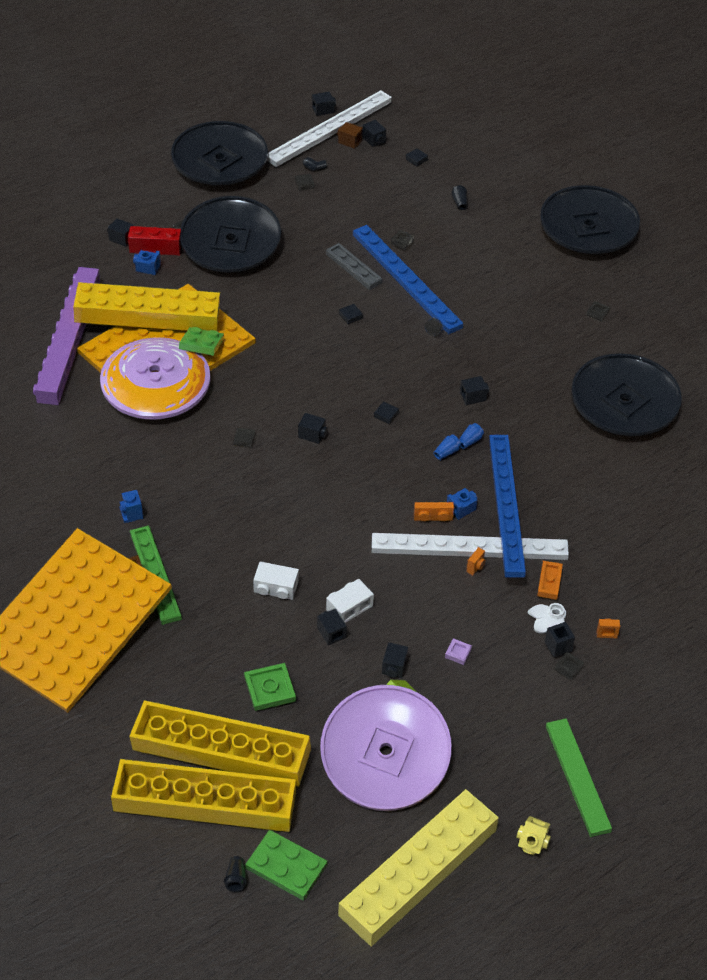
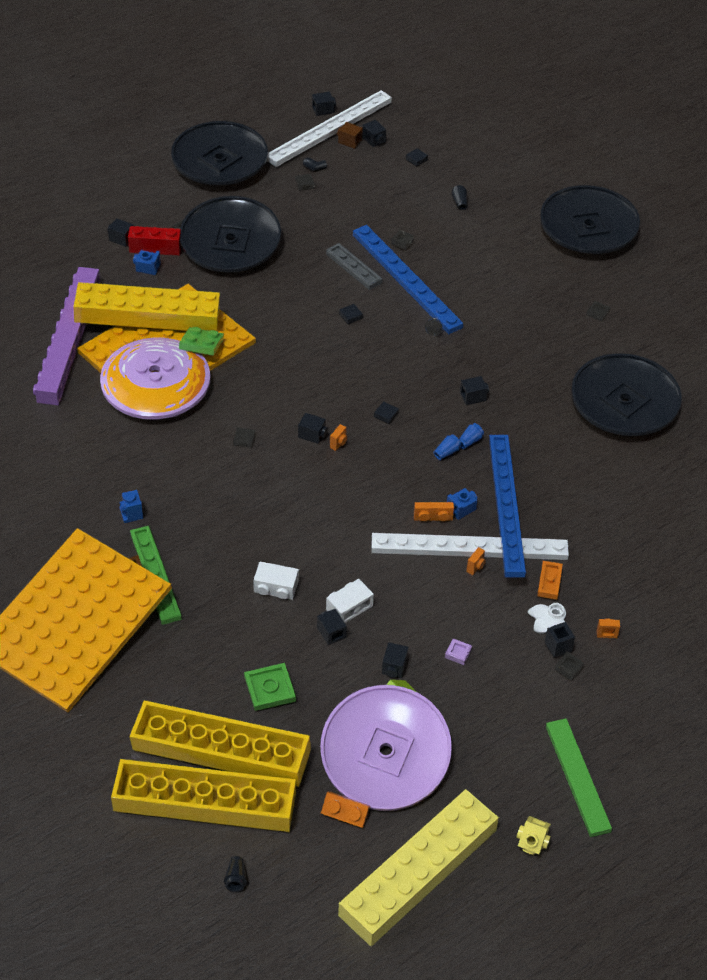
(286, 865): bright green plate -> none
(338, 437): none -> orange plate
(345, 809): none -> orange plate

